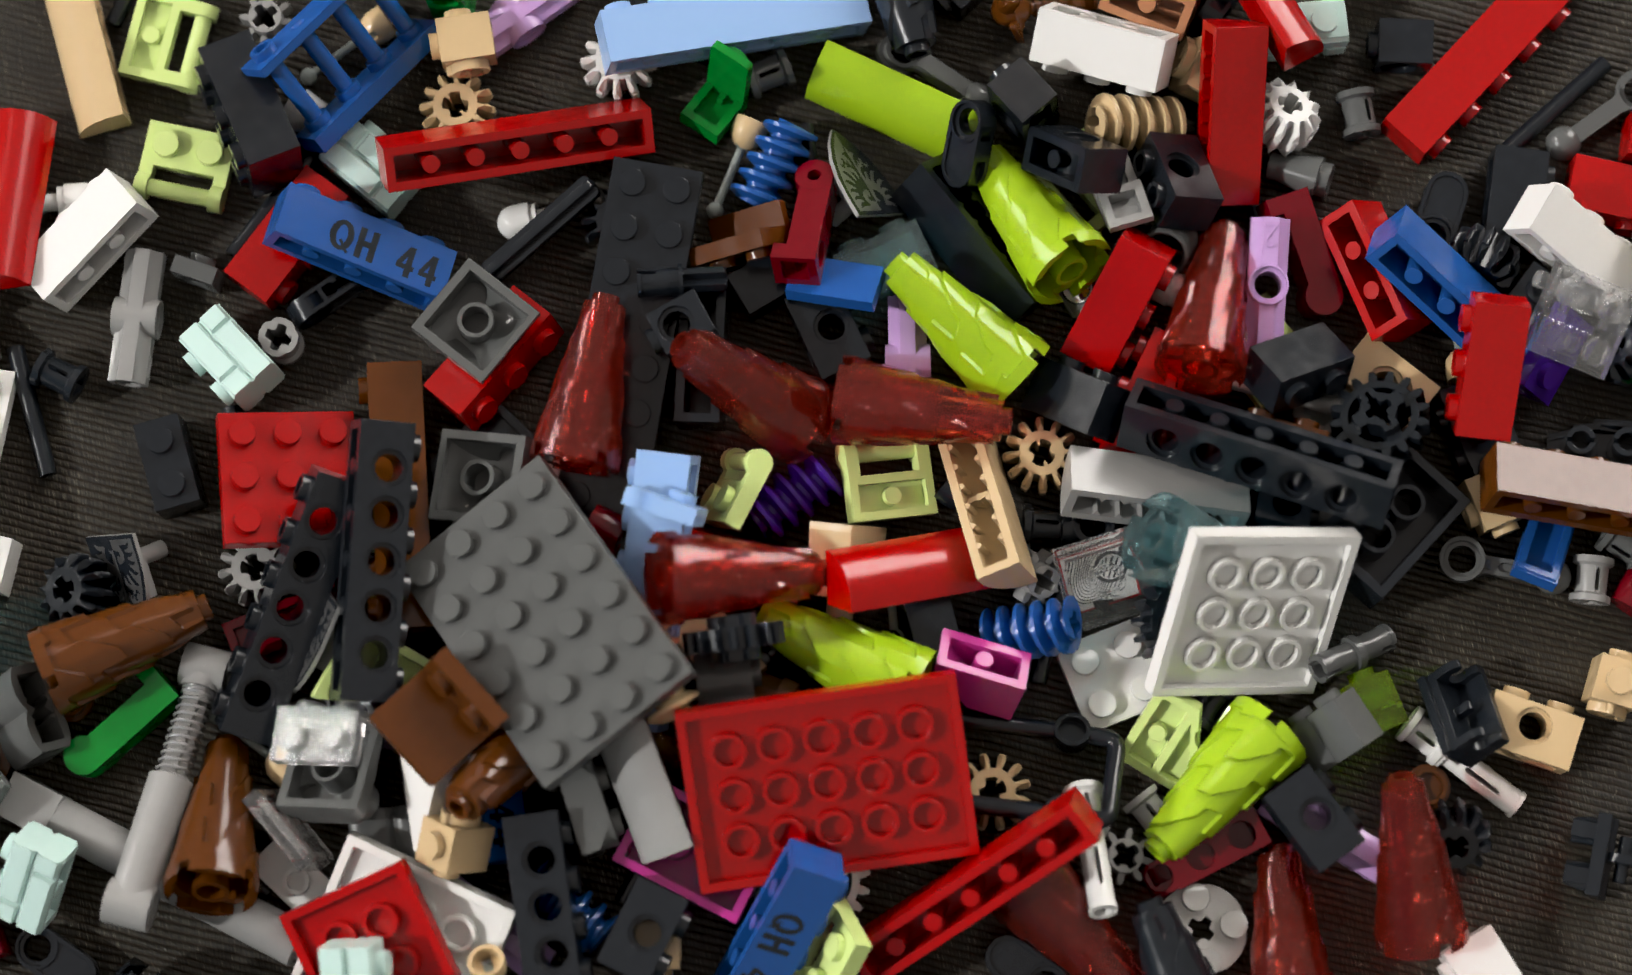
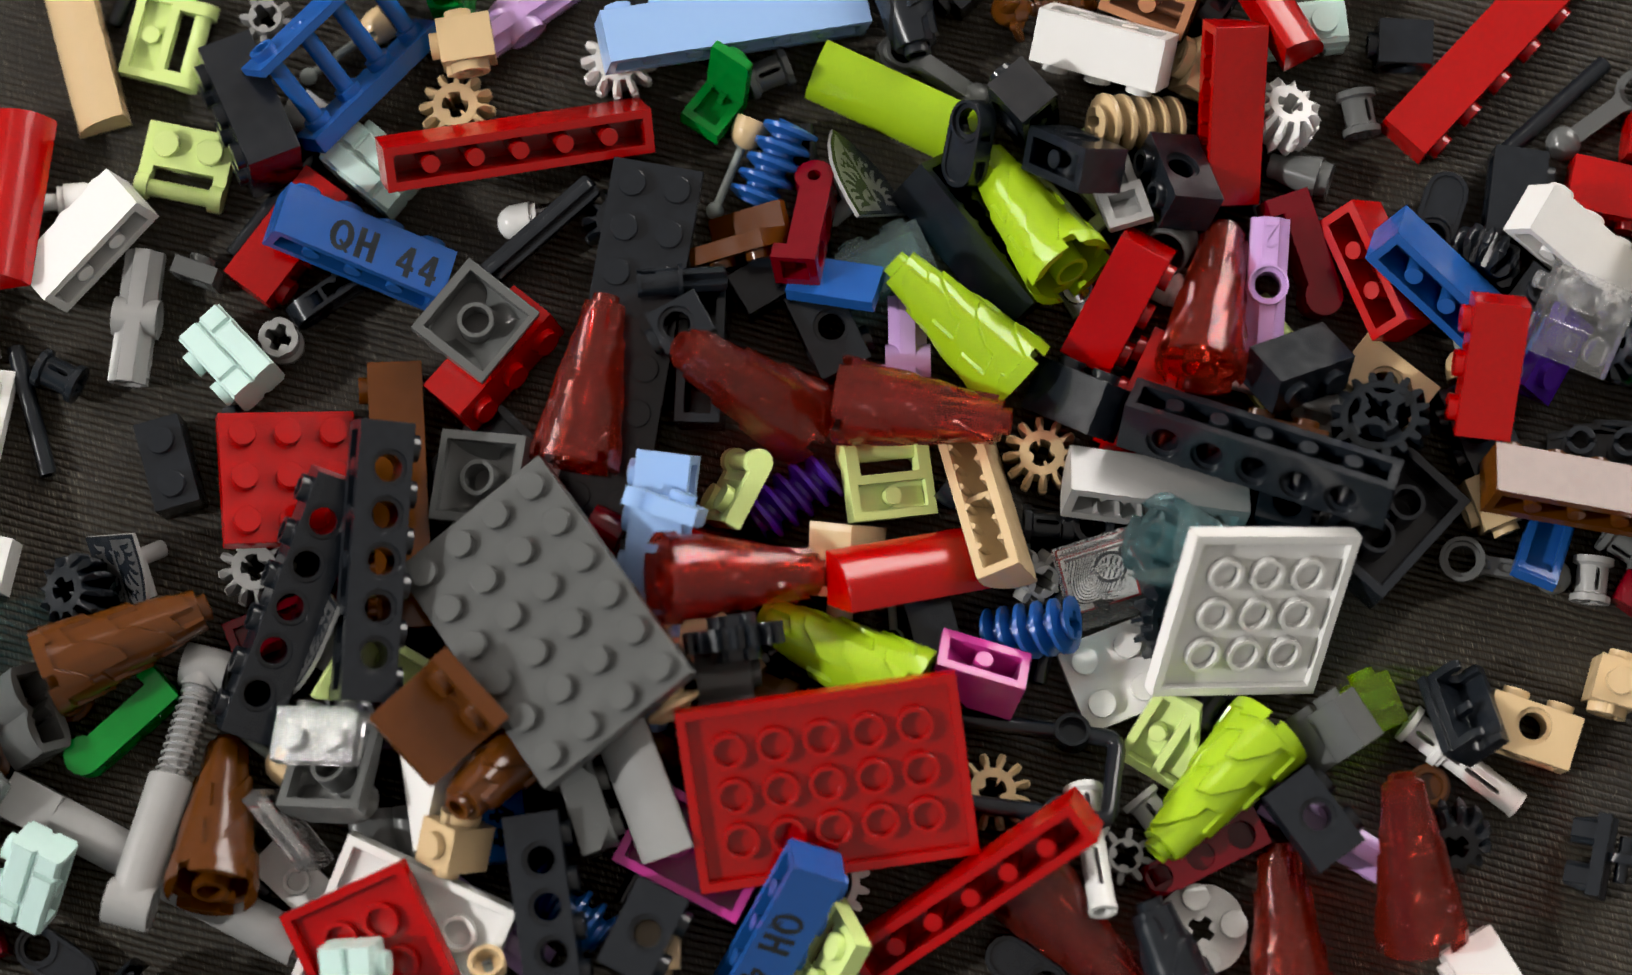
(1352, 653): dark grey pin -> none

